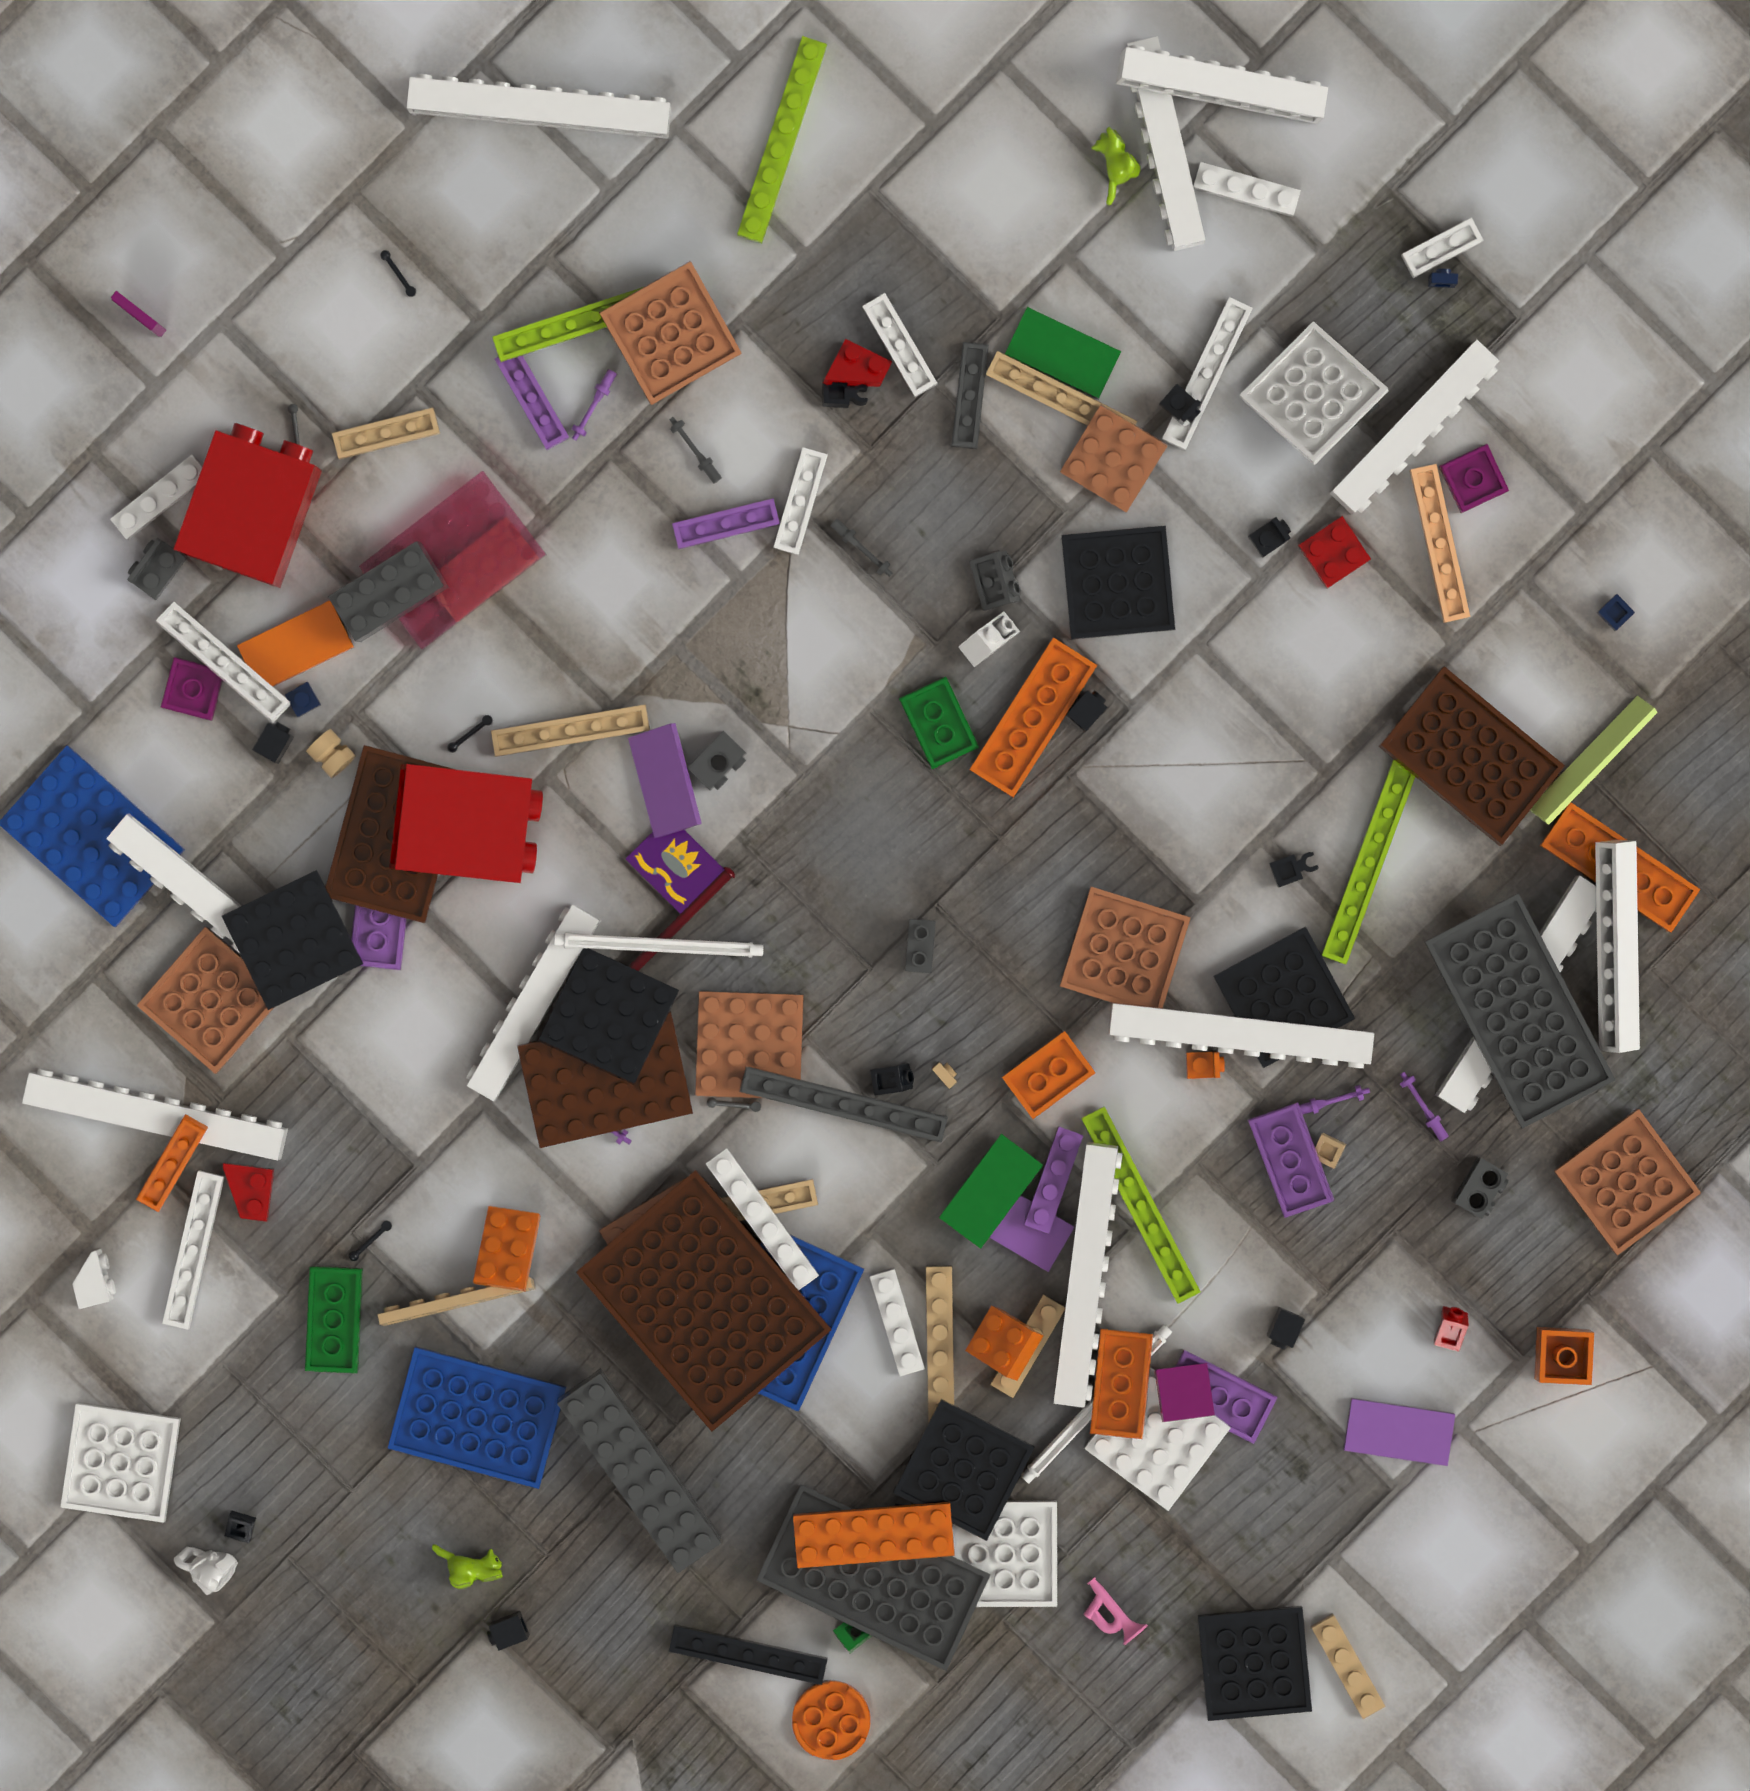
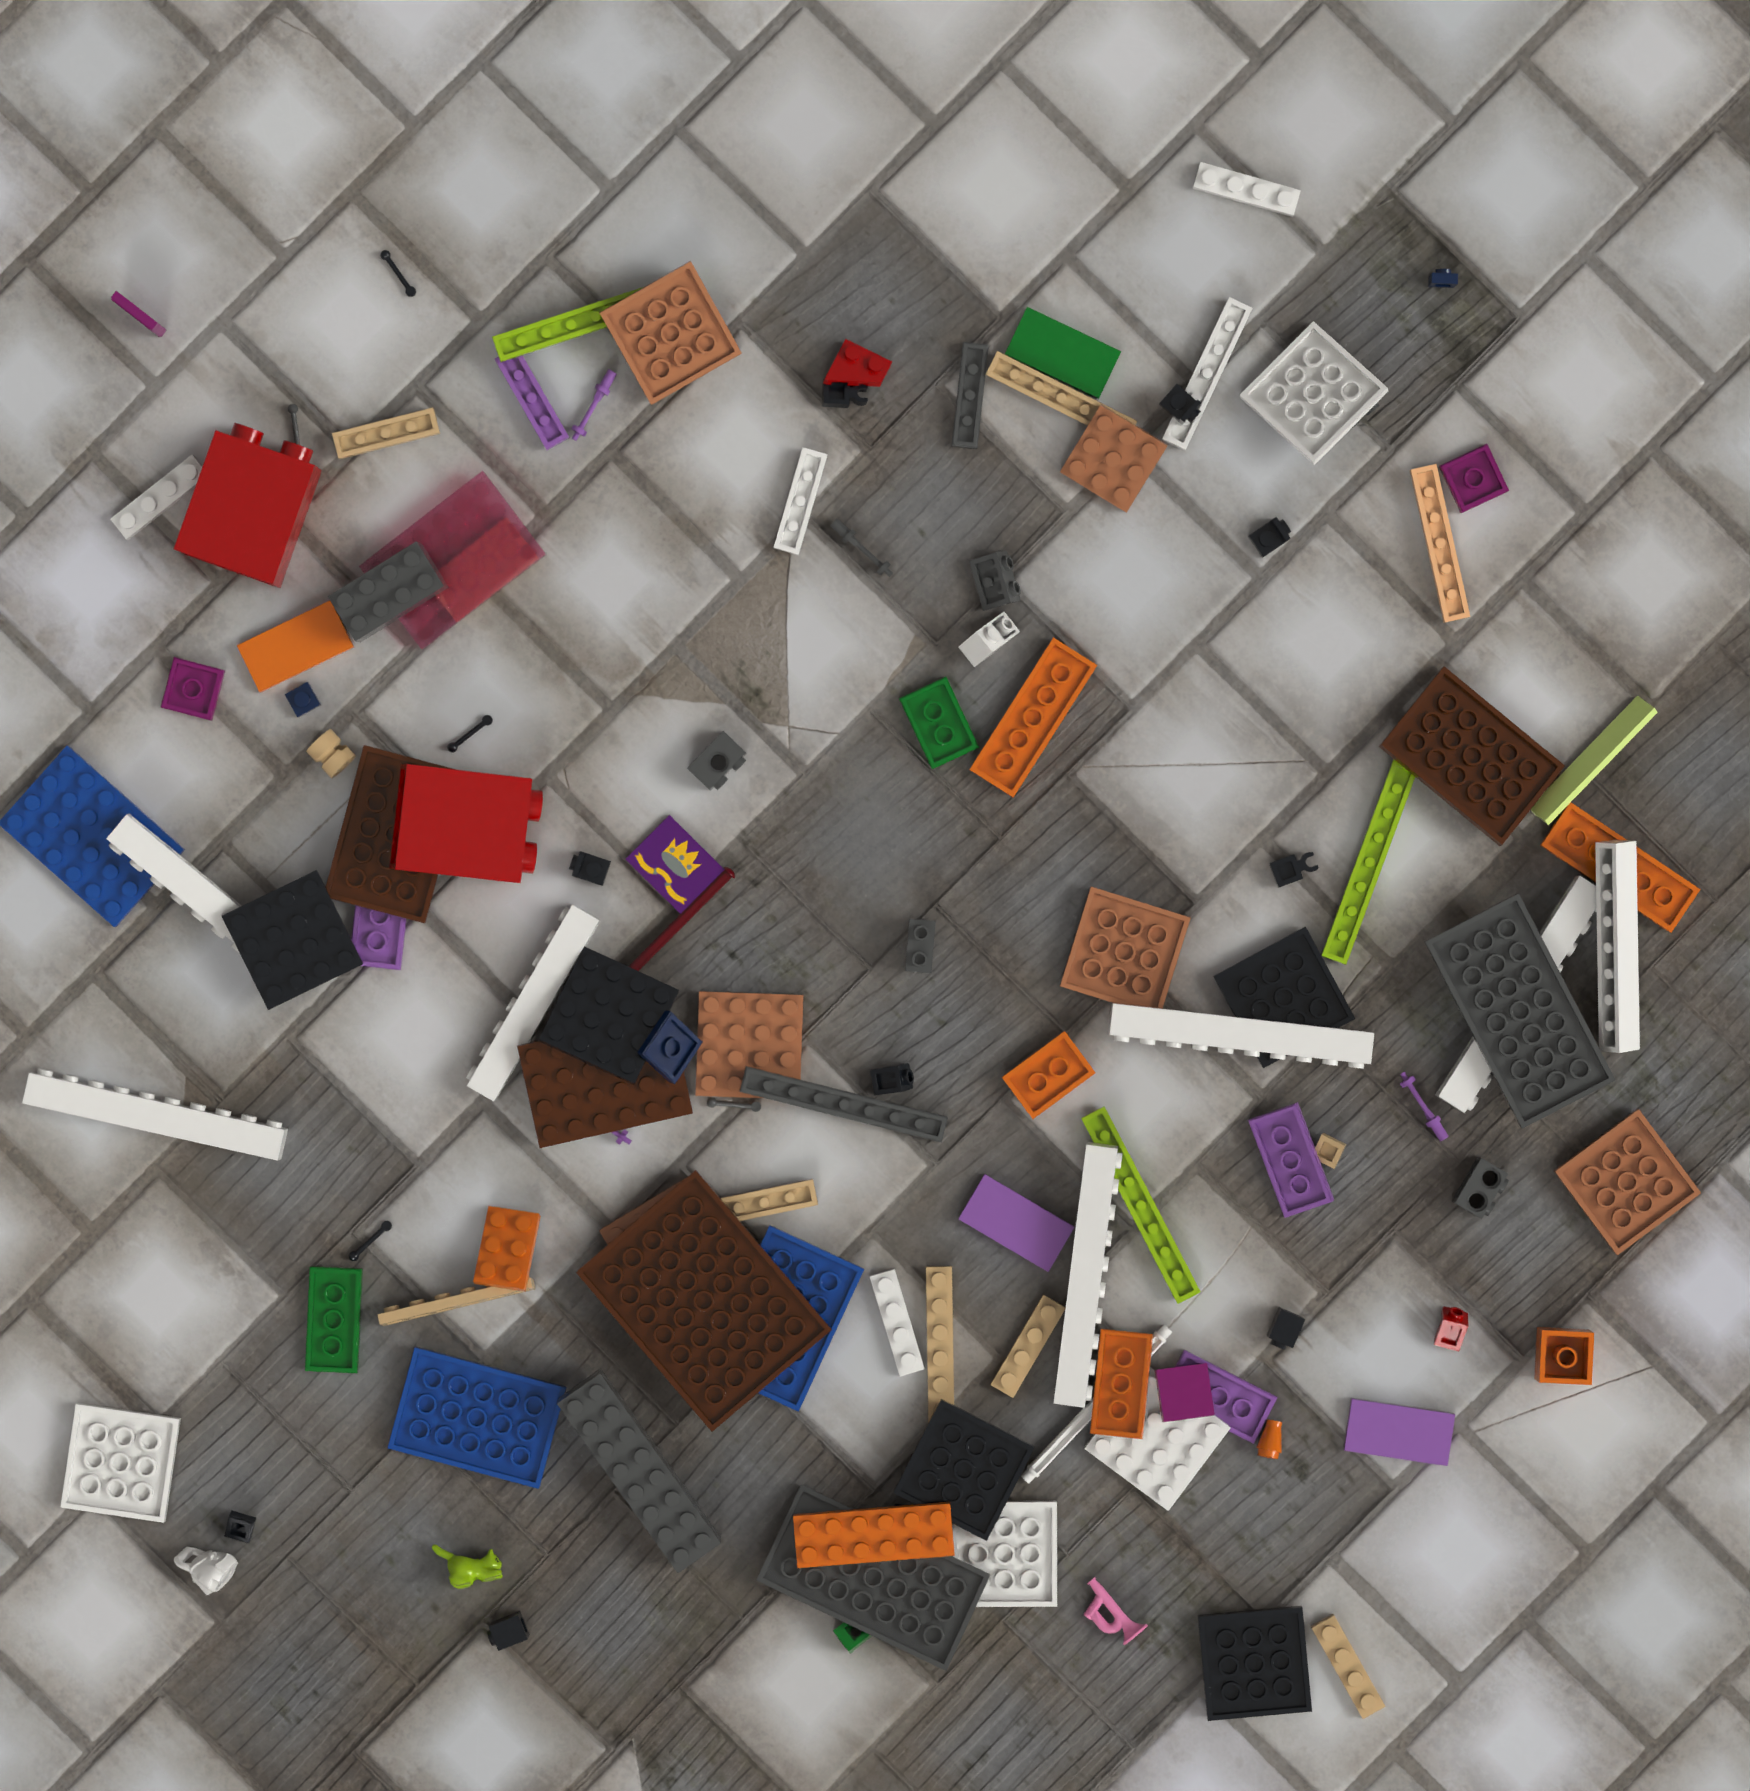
(92, 1283): white slope -> none
(156, 568): dark grey bracket -> none
(172, 1163): orange tile -> none
(193, 1249): white plate -> none
(207, 1001): nougat plate -> none
(223, 662): white plate -> none
(250, 1189): red wing -> none
(273, 742): black brick -> none
(539, 107): white brick -> none
(570, 730): tan plate -> none
(590, 868): none -> black bracket
(658, 945): white piece -> none
(664, 780): medium lavender tile -> none
(670, 1047): none -> dark blue tile
(705, 464): dark grey piece -> none
(726, 523): medium lavender plate -> none
(748, 1654): black plate -> none
(762, 1219): white plate -> none
(782, 139): lime plate -> none
(831, 1720): orange tile -> none
(899, 345): white plate -> none
(945, 1073): tan plate -> none
(990, 1191): green tile -> none
(1004, 1343): orange brick -> none
(1053, 1180): medium lavender plate -> none
(1087, 710): black brick -> none
(1118, 582): black plate -> none
(1120, 164): lime animal -> none
(1169, 163): white brick -> none
(1204, 1064): orange bracket -> none
(1221, 84): white brick -> none
(1270, 1441): none -> orange cone
(1315, 1105): medium lavender piece -> none
(1334, 552): red plate -> none
(1414, 427): white brick -> none
(1442, 248): white plate -> none
(1615, 612): dark blue plate -> none

